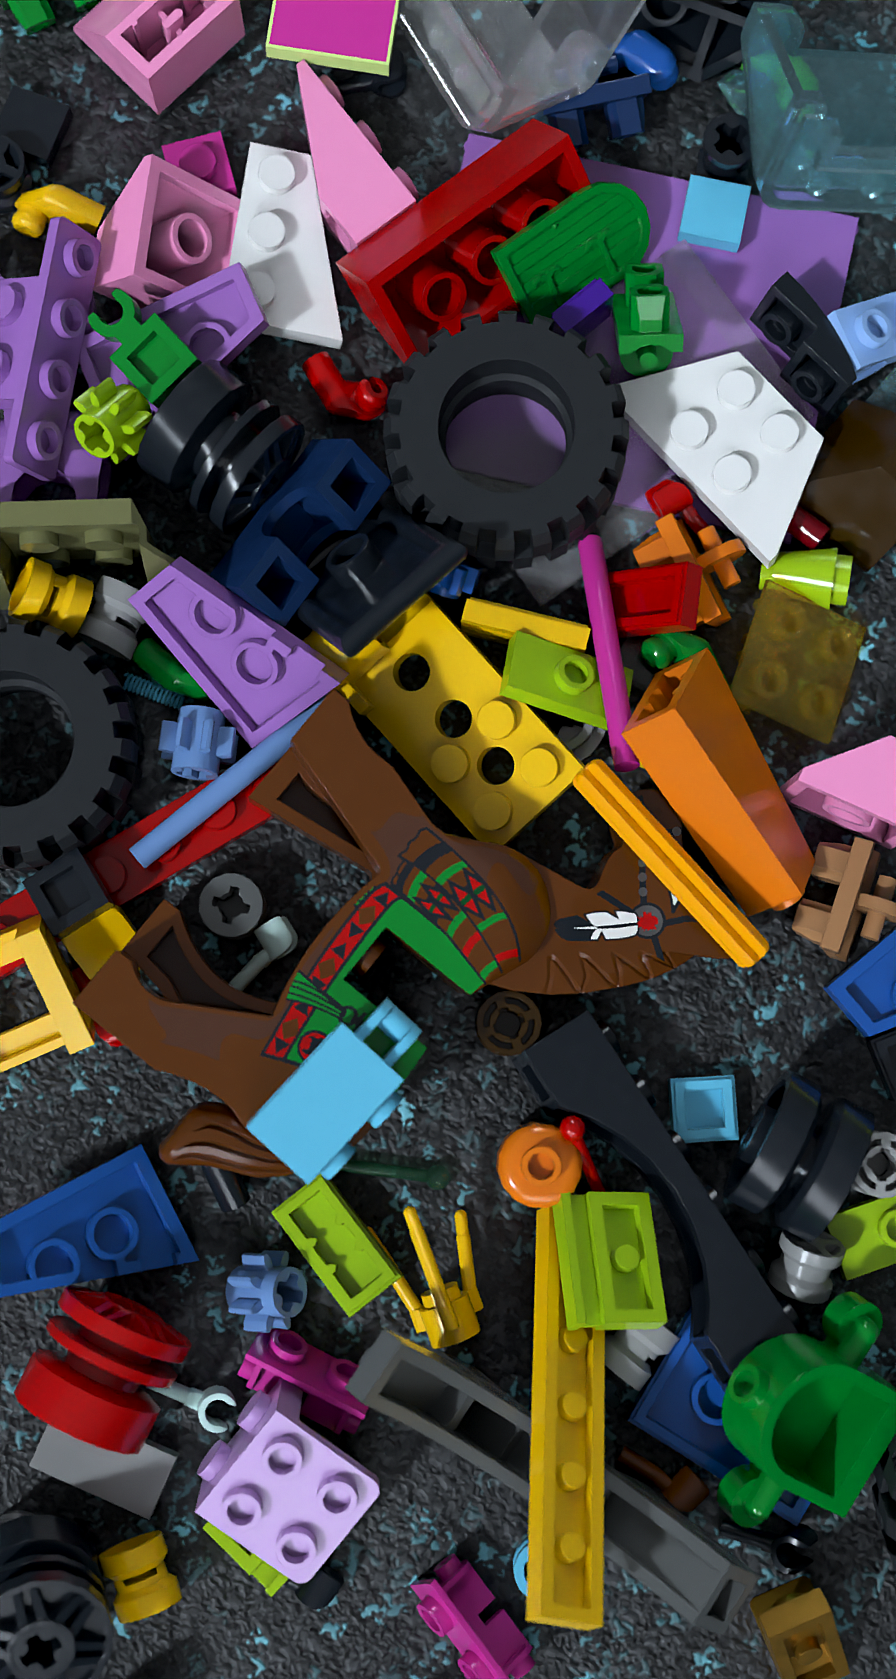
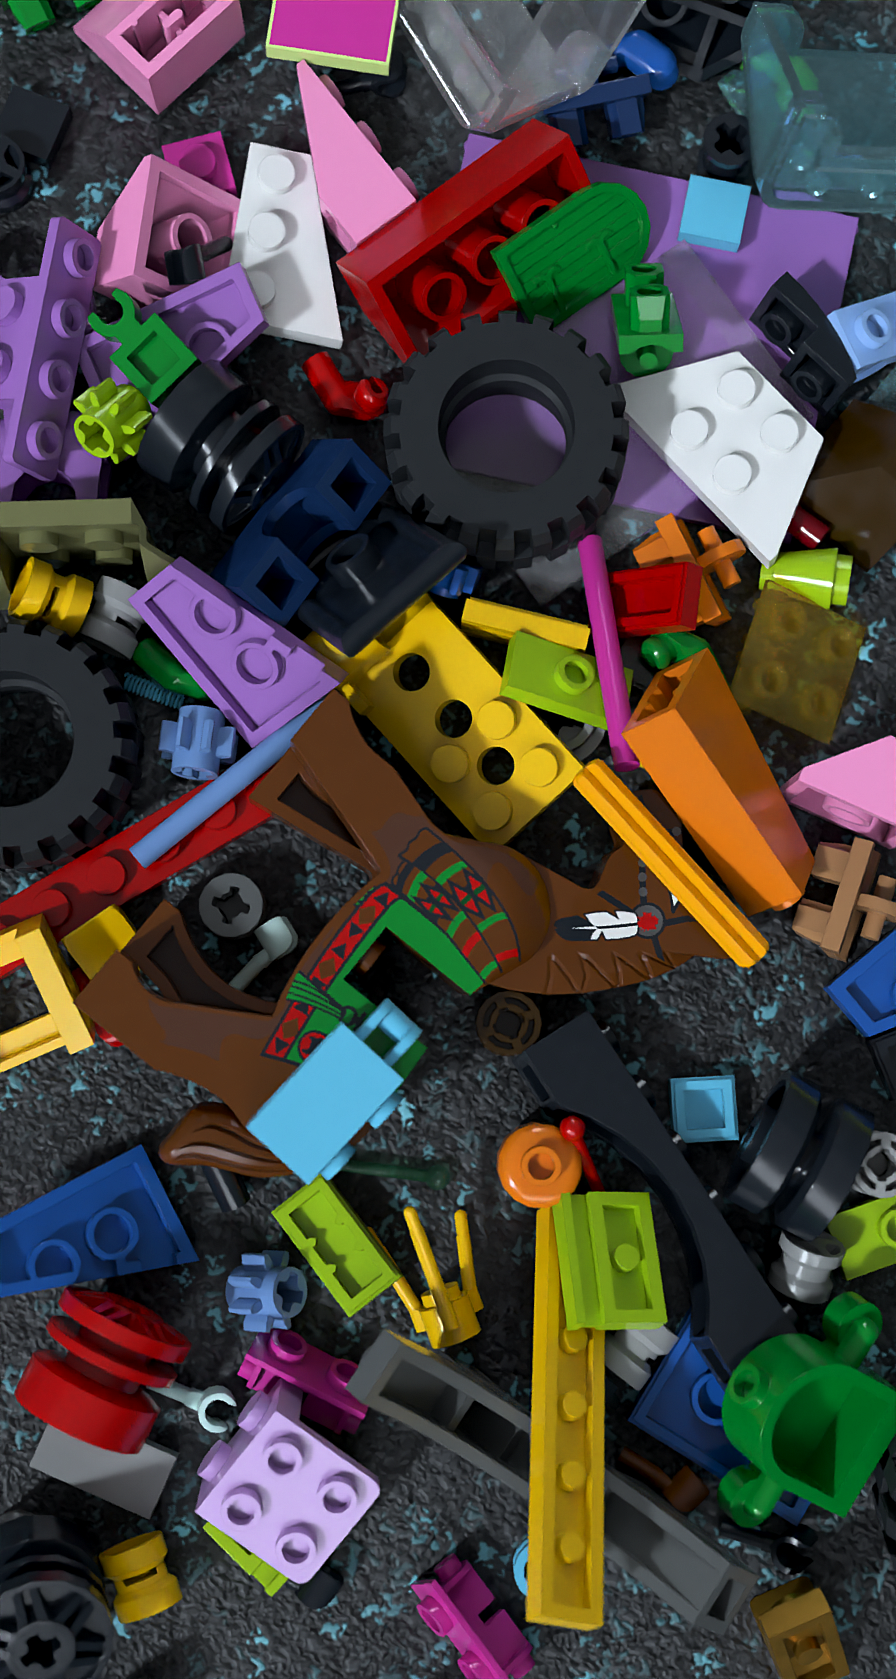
(55, 200): yellow arm -> none
(68, 893): black plate -> none
(187, 264): none -> black hand
(584, 309): dark purple tile -> none
(675, 498): red hand -> none

